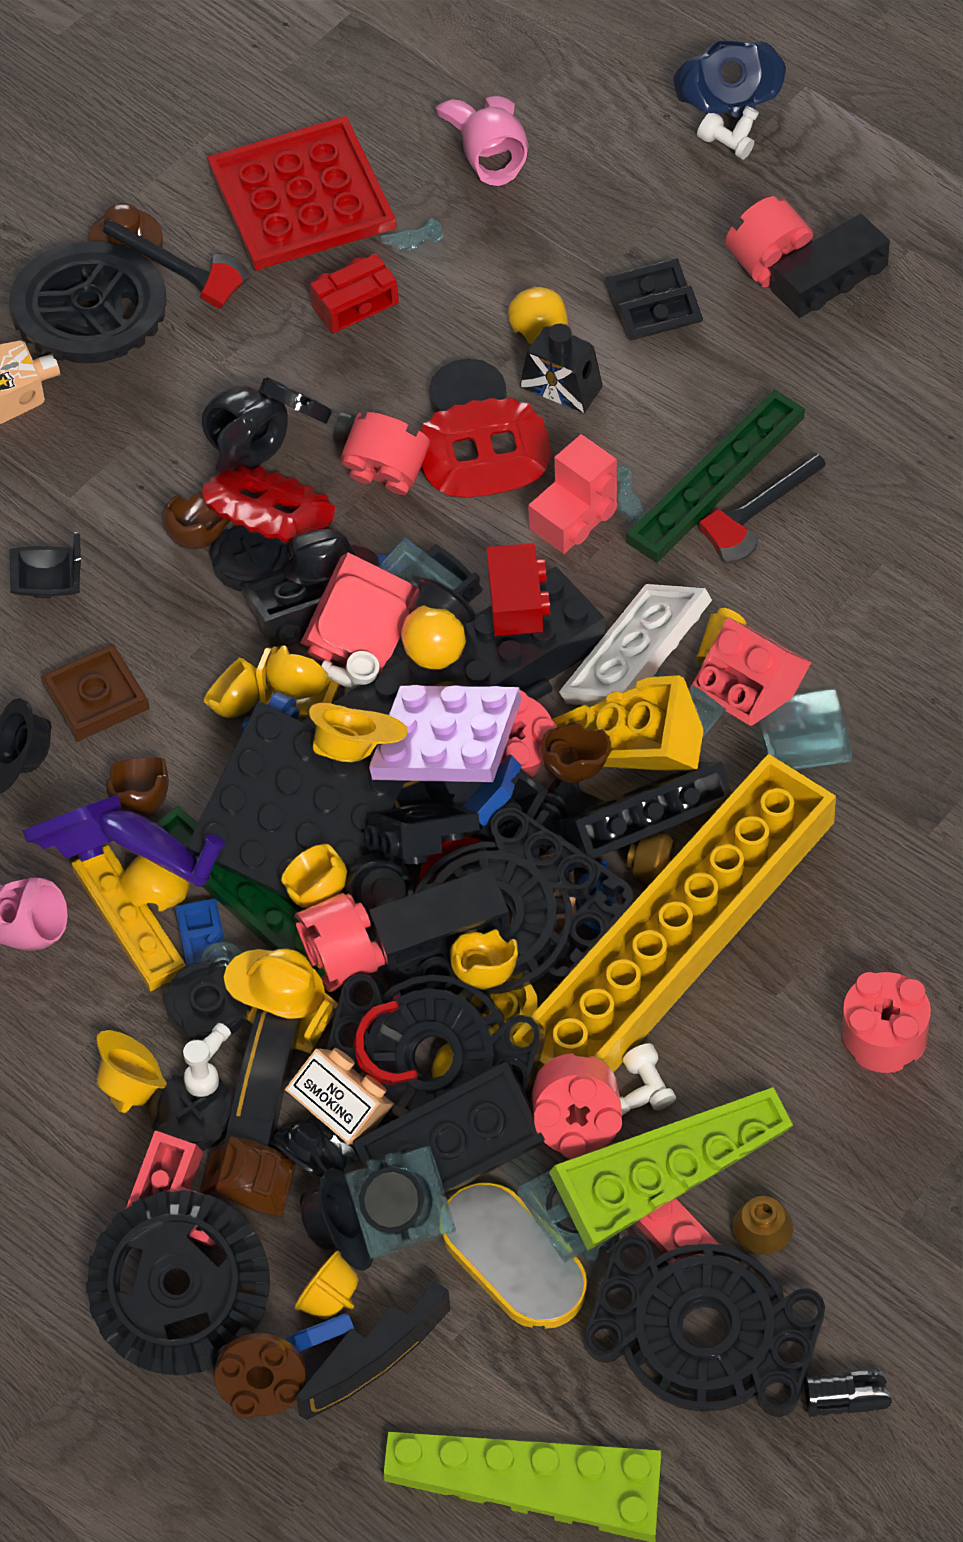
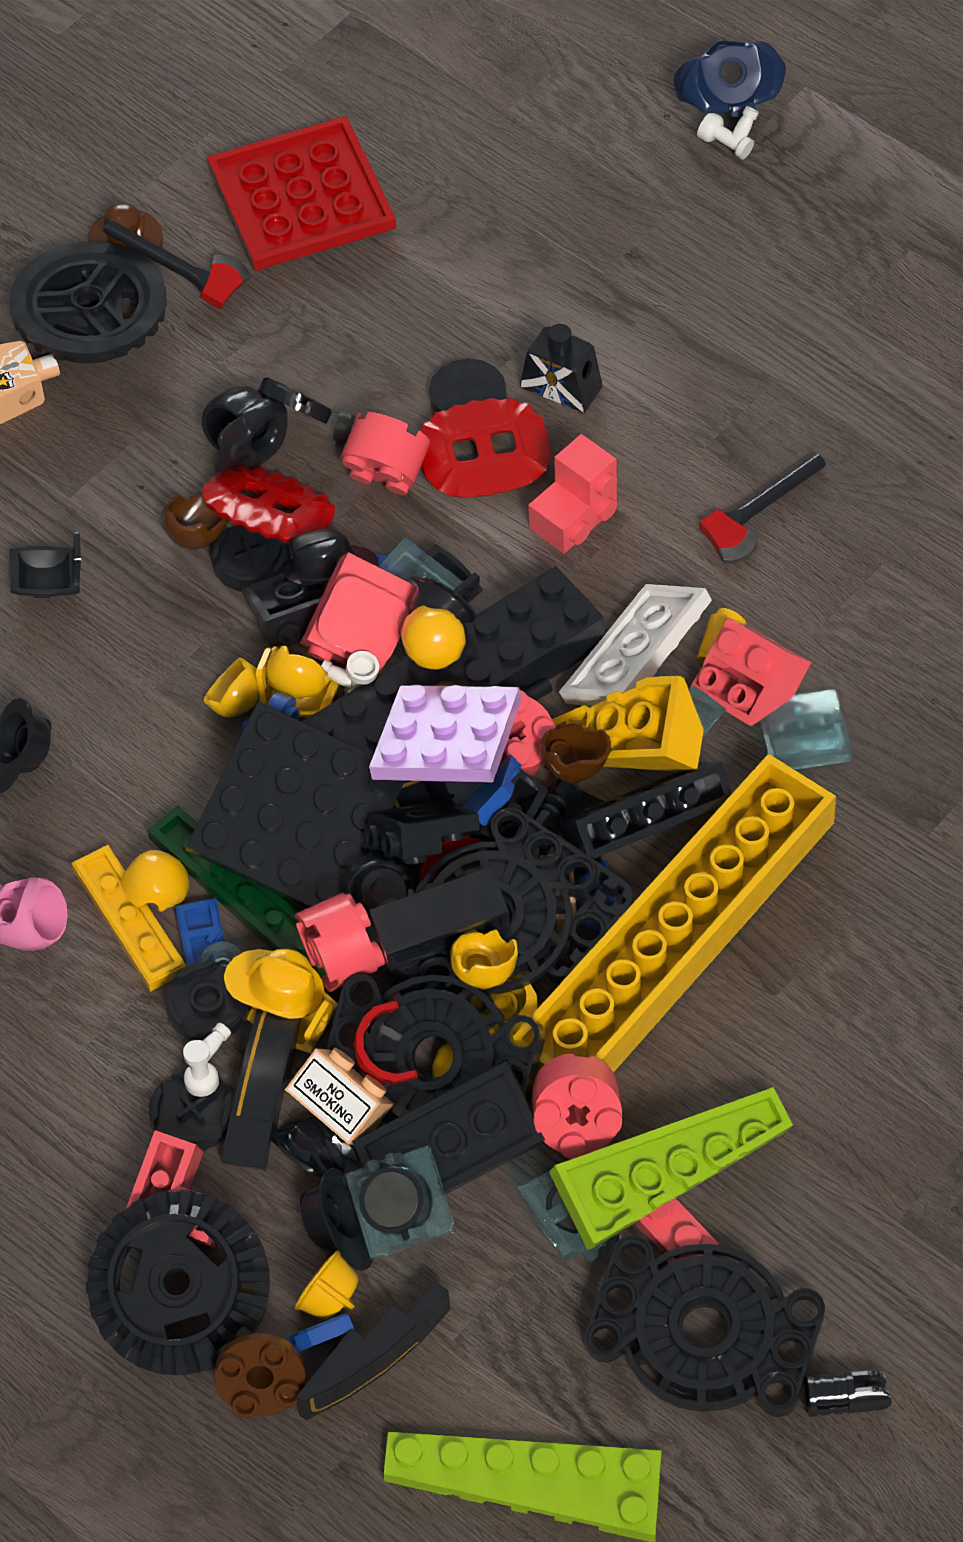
(95, 692): reddish brown tile -> none
(99, 823): dark purple piece -> none
(127, 1070): yellow piece -> none
(139, 784): reddish brown hair -> none
(250, 1176): reddish brown piece -> none
(315, 876): yellow hair -> none
(352, 733): yellow piece -> none
(353, 293): red brick -> none
(414, 239): clear light blue piece -> none
(487, 134): bright pink piece -> none
(513, 1257): flat silver tile -> none
(515, 589): red brick -> none
(534, 310): yellow hair -> none
(628, 500): clear light blue piece -> none
(642, 1061): white piece -> none
(650, 856): pearl gold cone -> none
(653, 299): black slope -> none
(715, 476): dark green plate -> none
(762, 1226): pearl gold cone -> none
(767, 236): coral brick -> none
(830, 265): black brick -> none
(886, 1021): coral brick -> none

